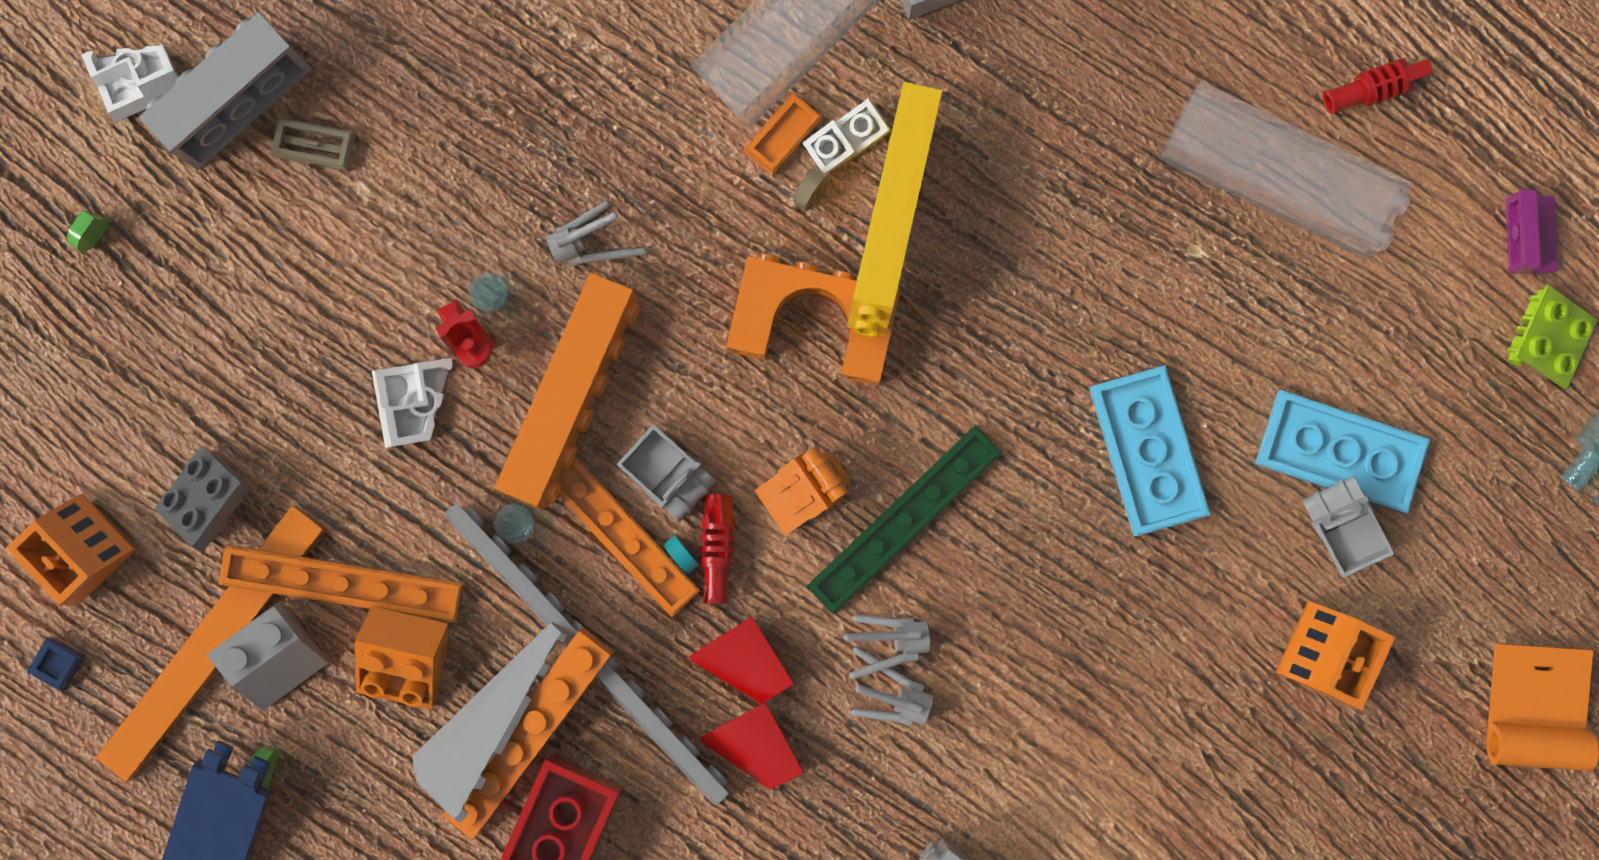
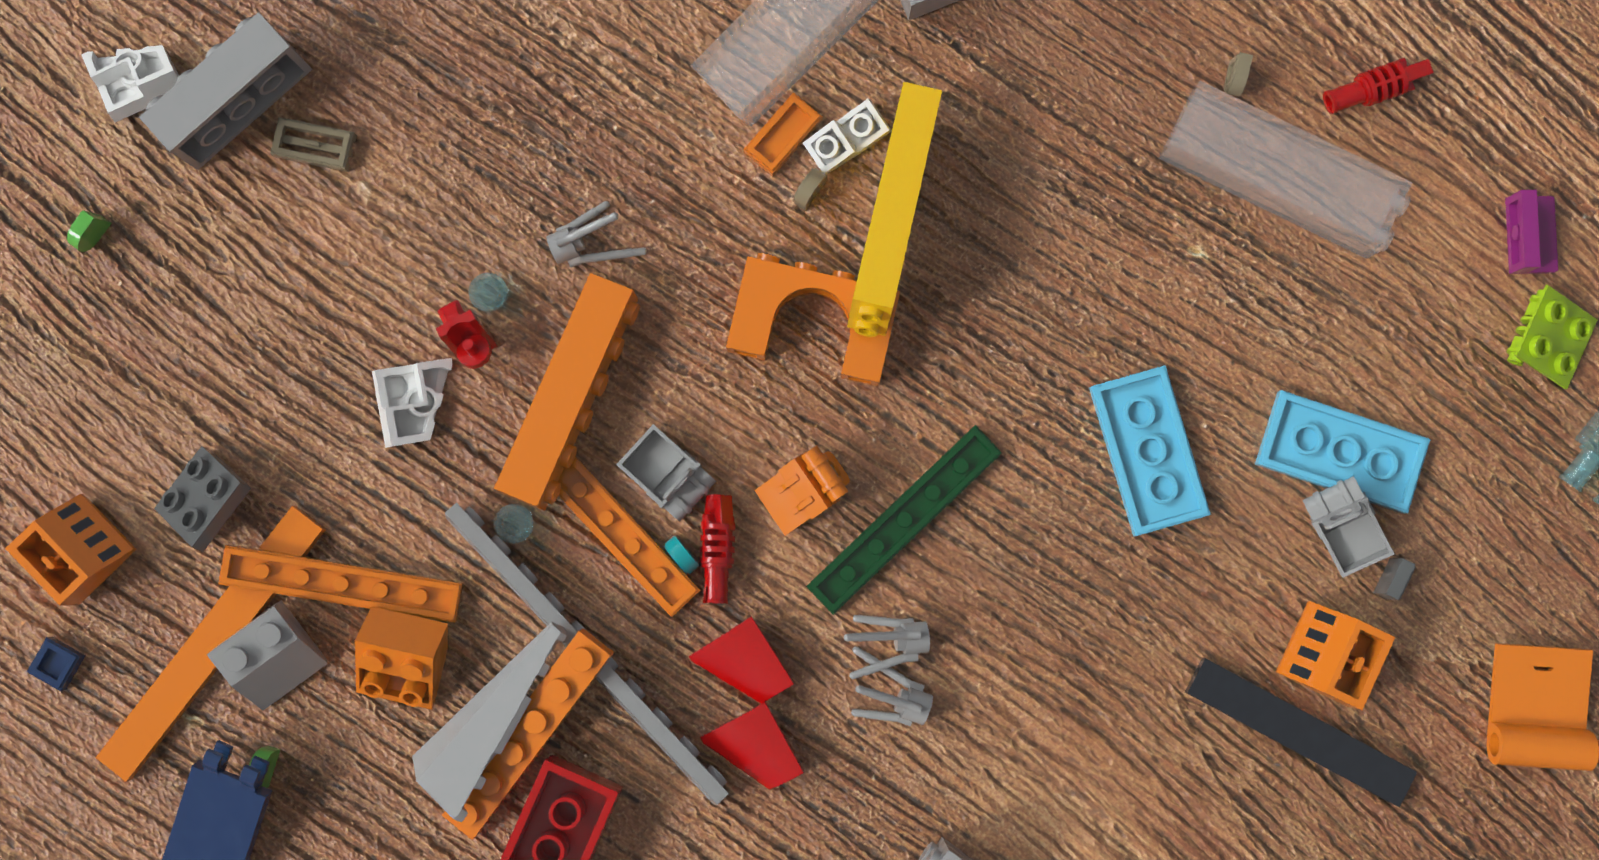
(1237, 74): none -> dark tan tile
(1301, 732): none -> black tile
(1394, 579): none -> dark grey tile

